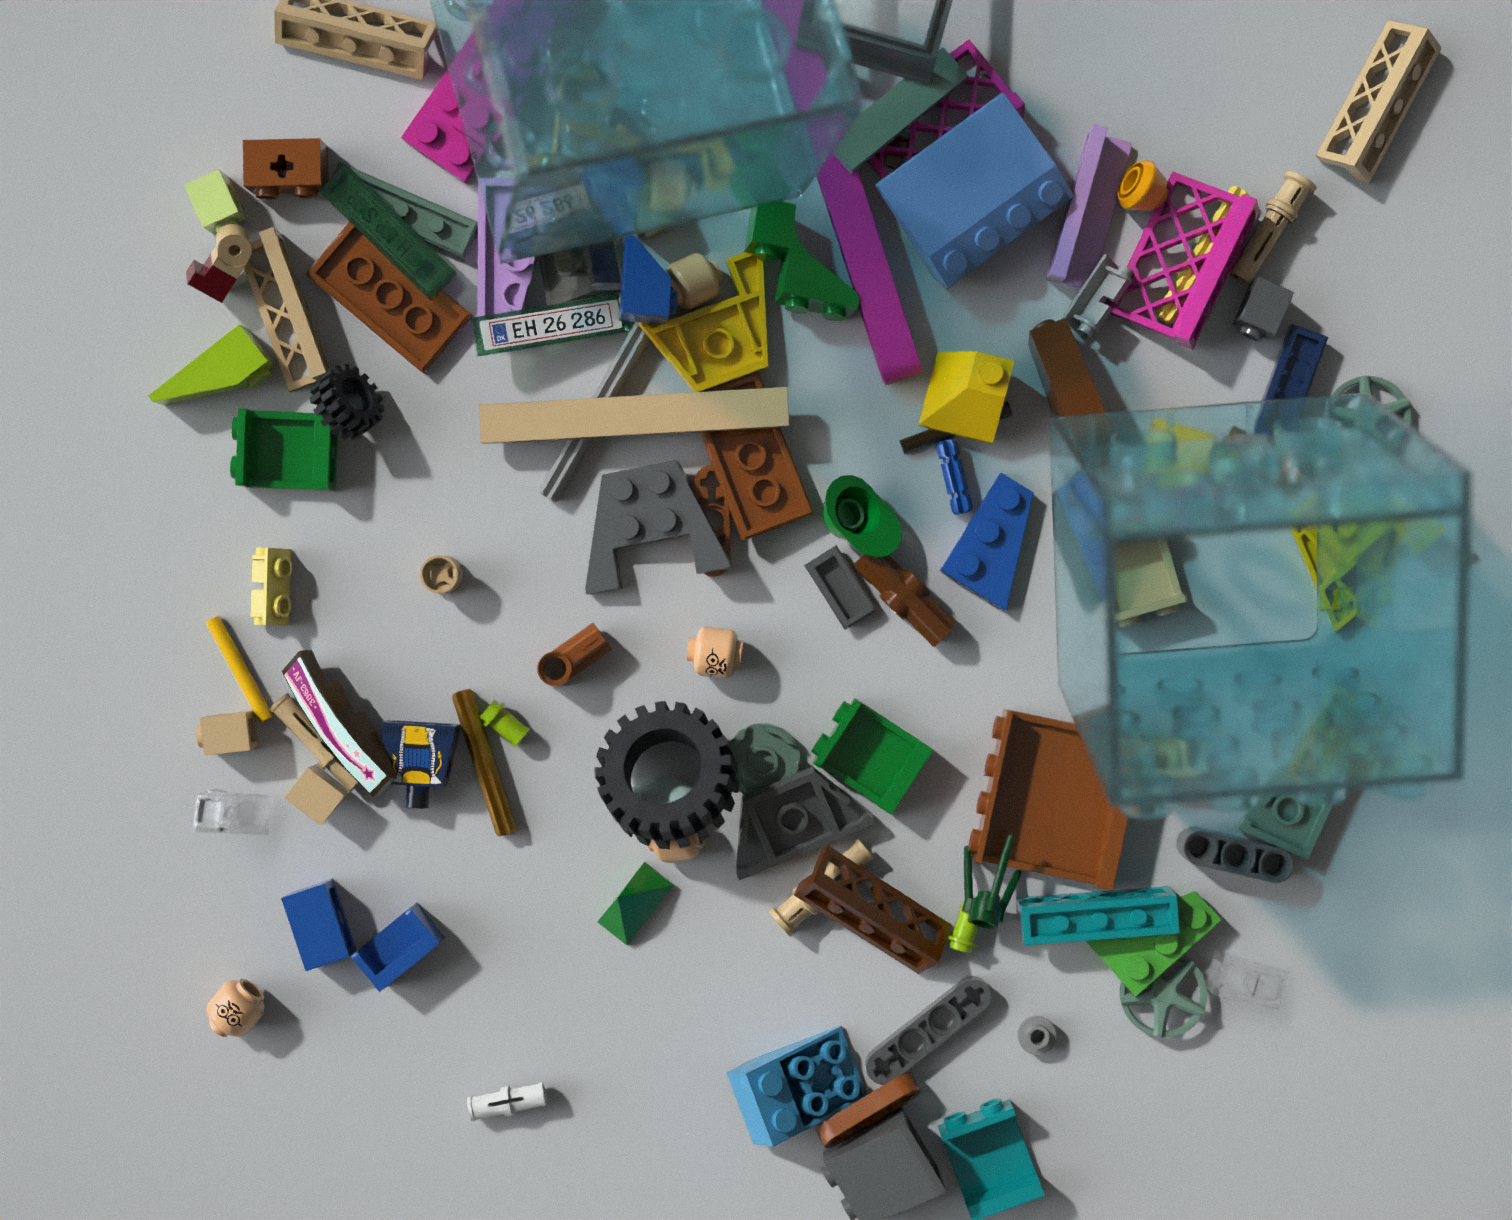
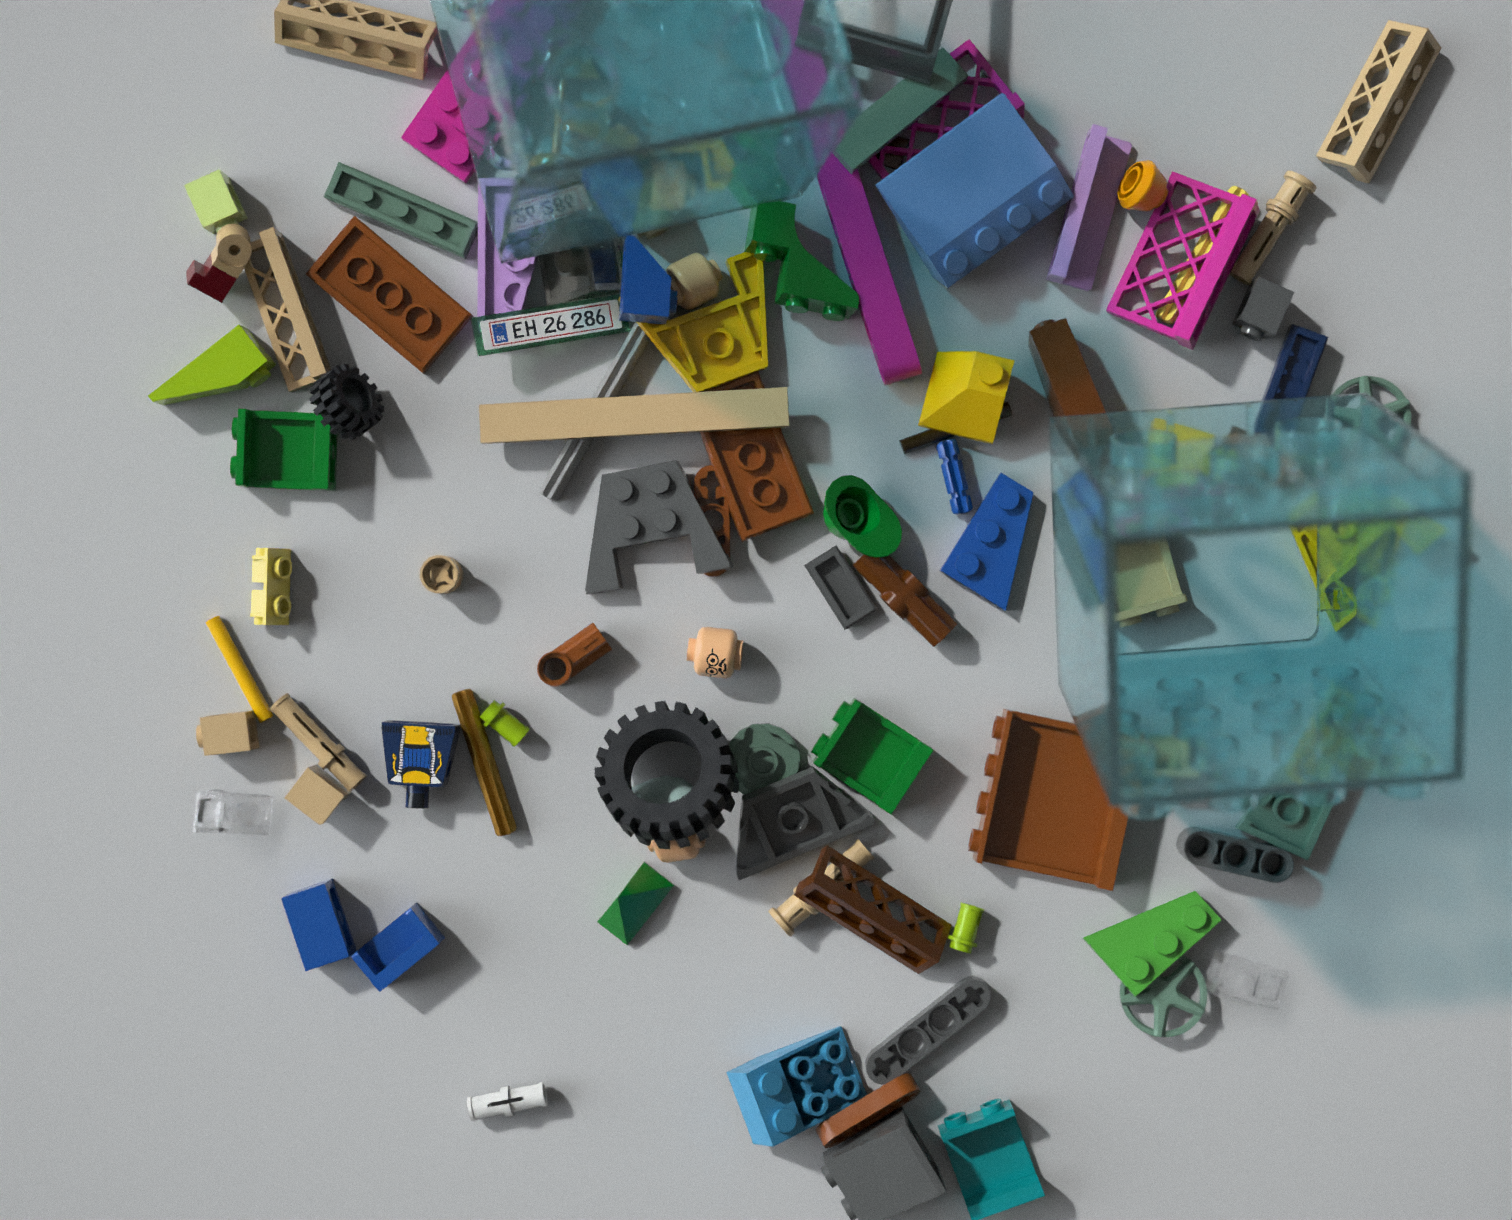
(235, 1008): light nougat head -> none
(267, 156): dark orange brick -> none
(345, 733): slope -> none
(388, 232): clear green tile -> none
(987, 908): dark green plant -> none
(1036, 1023): light grey plate -> none
(1089, 307): light grey hinge -> none
(1098, 915): teal fence -> none

